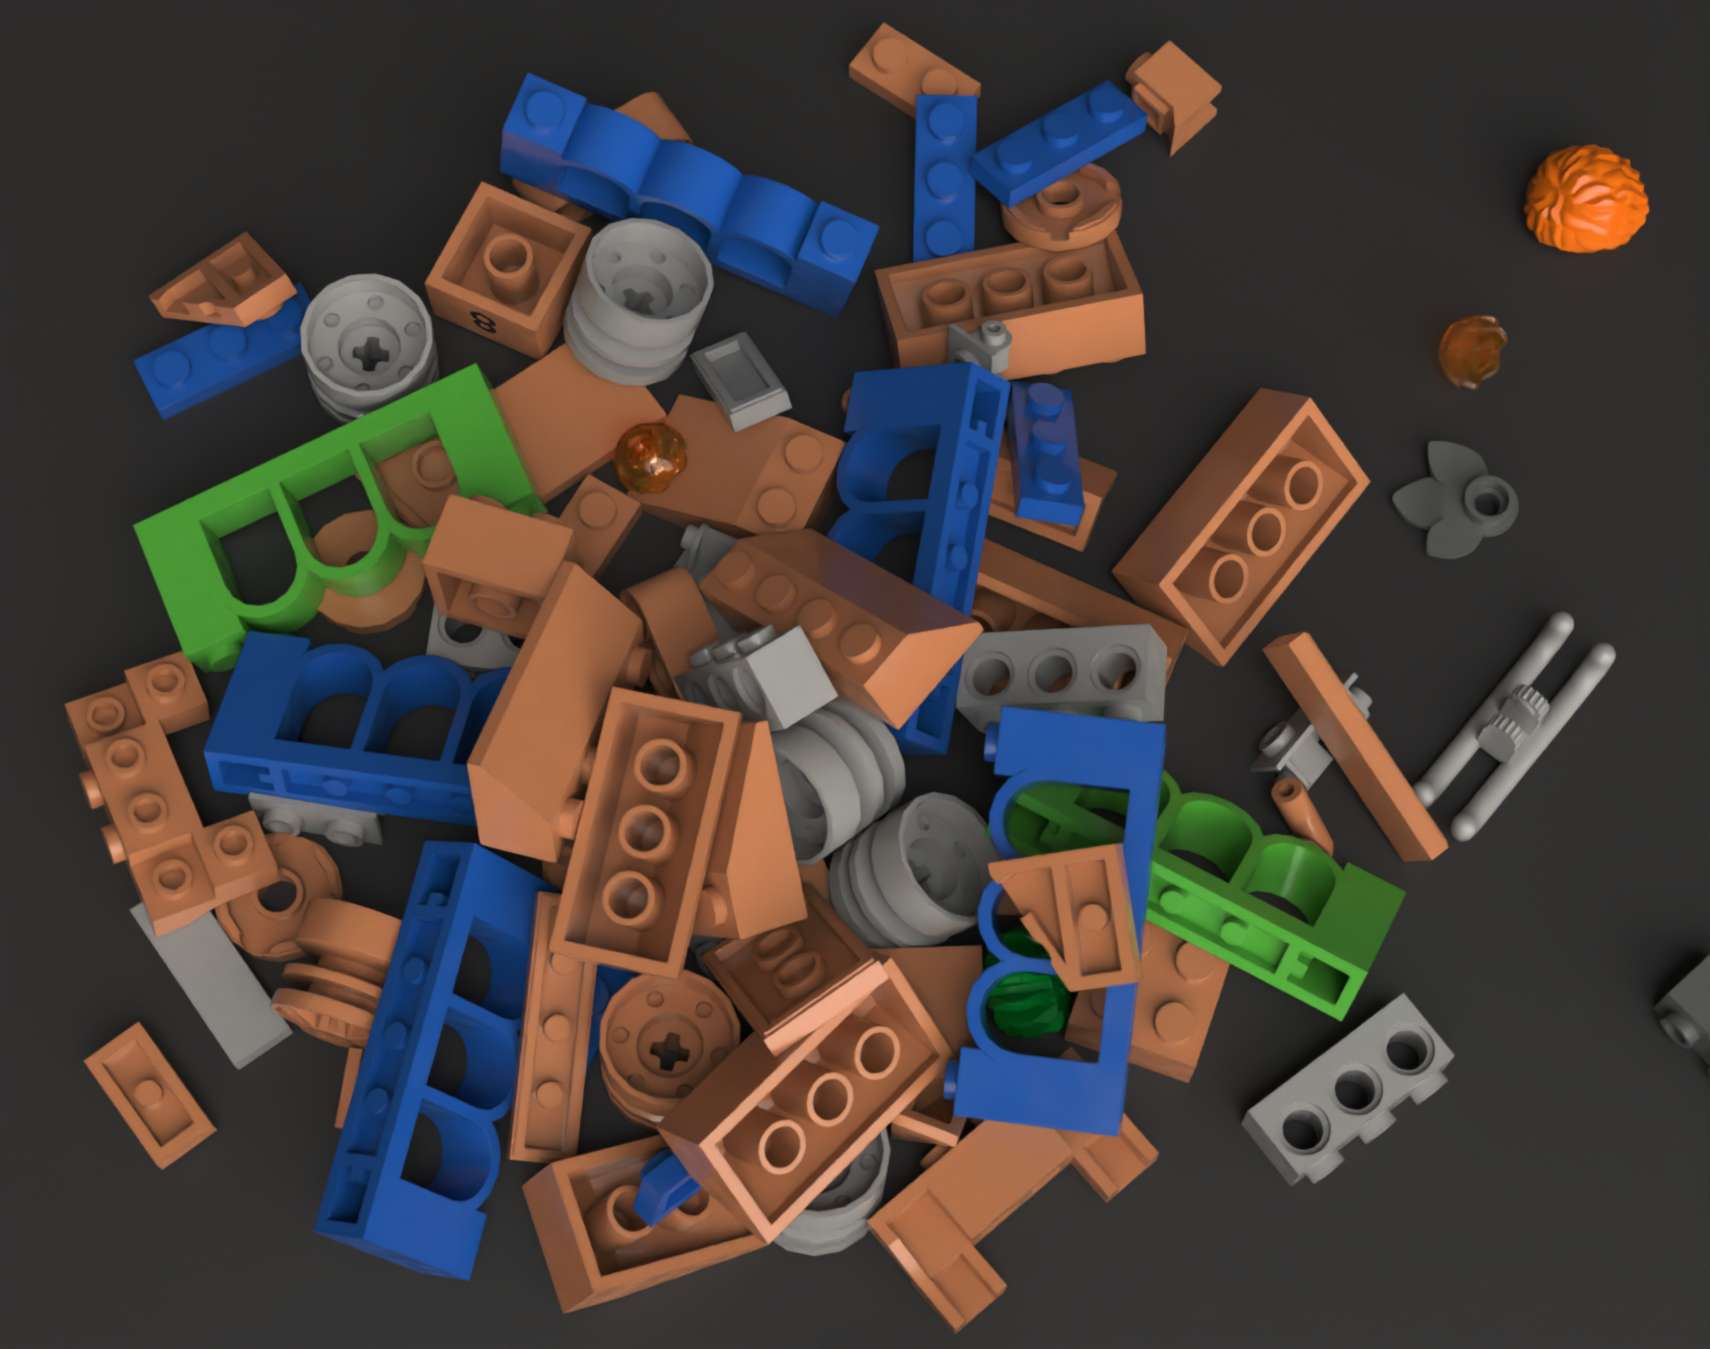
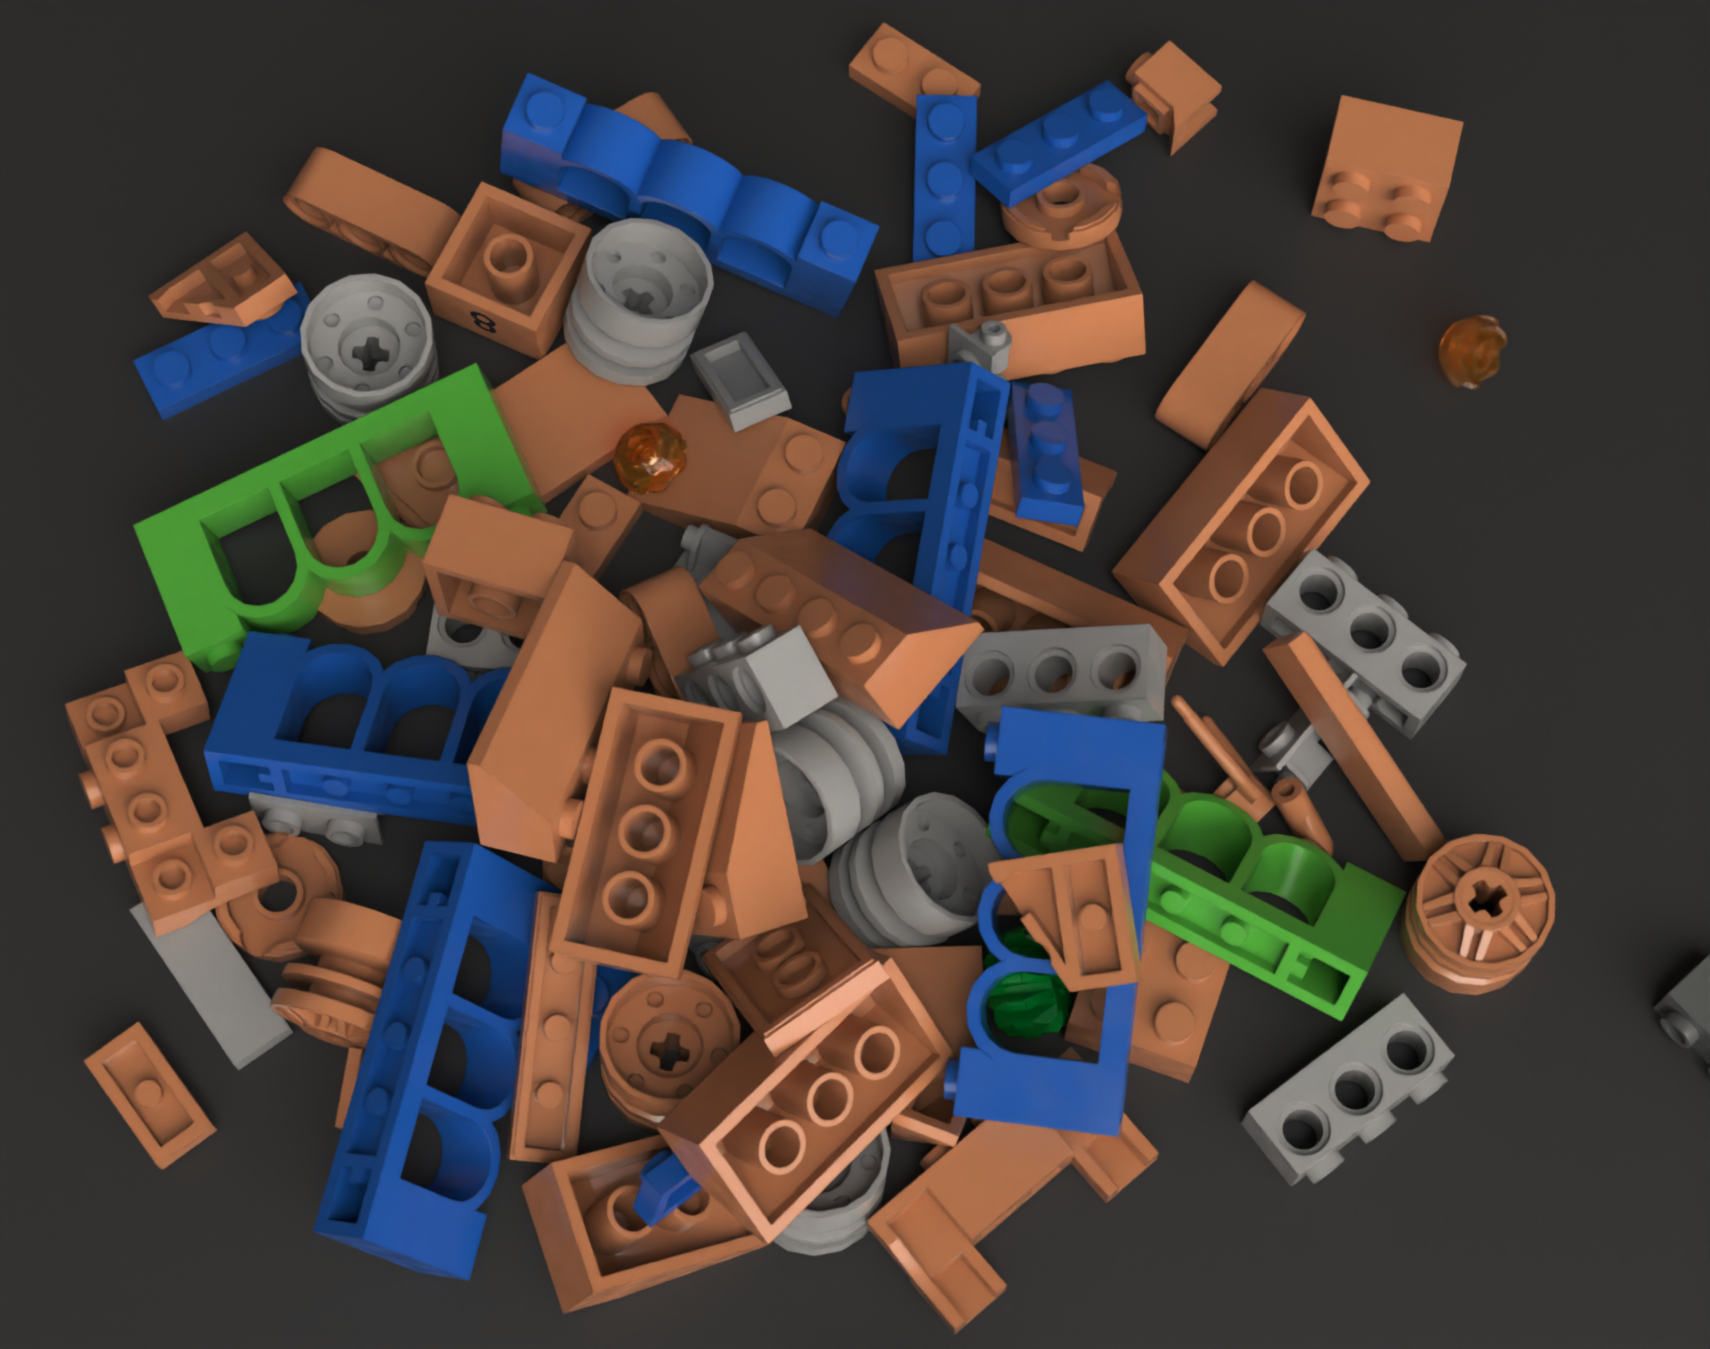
(371, 211): none -> nougat beam
(1230, 365): none -> nougat beam
(1242, 785): none -> nougat plant
(1379, 668): none -> light grey brick
(1386, 169): none -> nougat brick
(1448, 501): dark grey plate -> none
(1469, 948): none -> nougat wheel
(1514, 725): light grey piece -> none
(1585, 200): orange hair -> none

